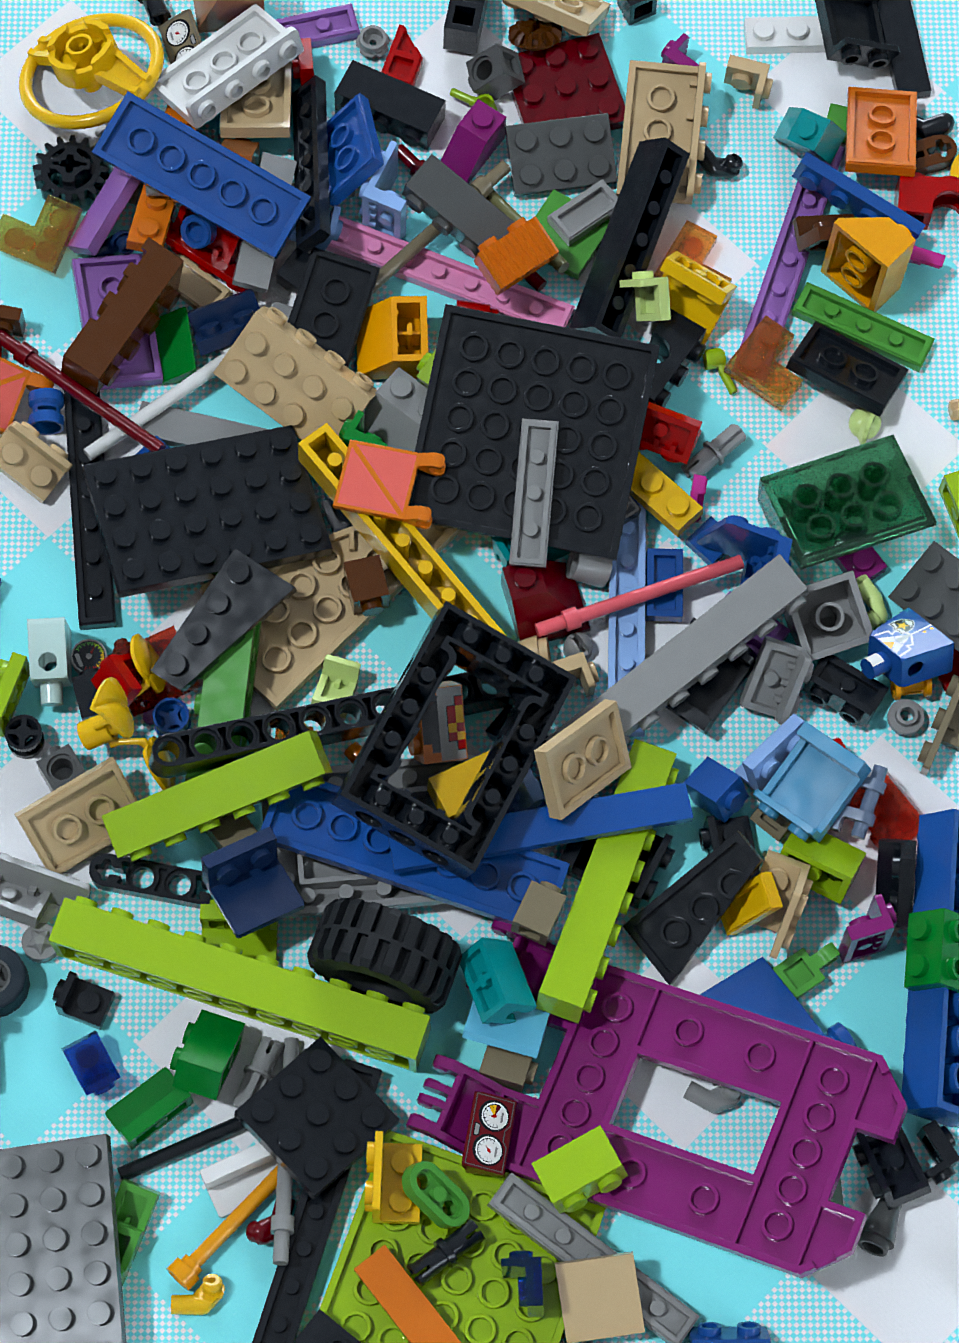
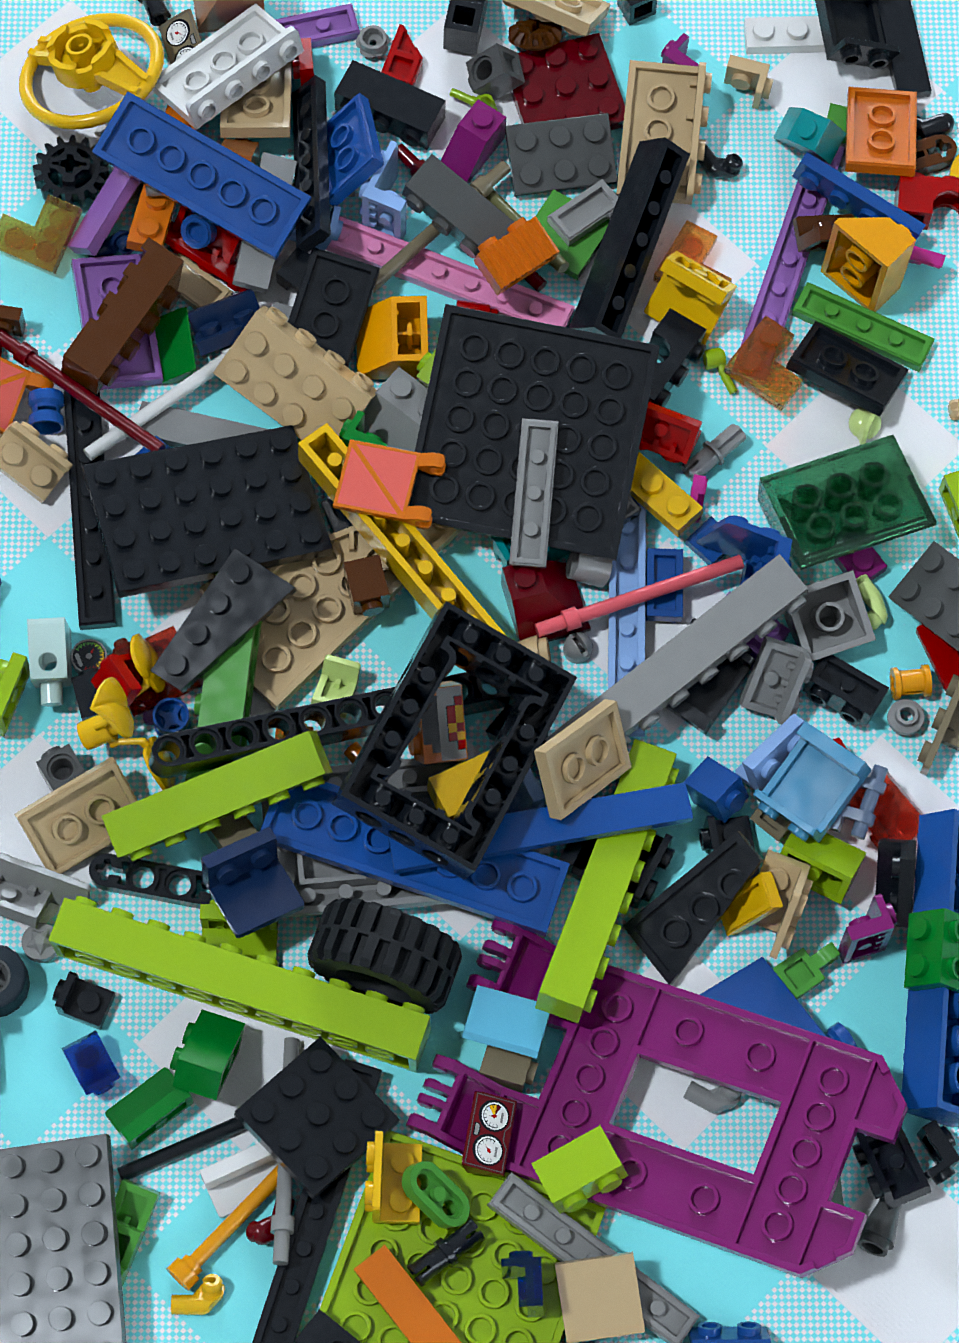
(22, 728): black wheel -> none
(259, 1070): light grey axle -> none
(496, 981): teal hinge -> none
(539, 912): dark tan brick -> none
(583, 670): tan bracket -> none
(651, 296): yellowish green bracket -> none
(908, 650): blue torso -> none

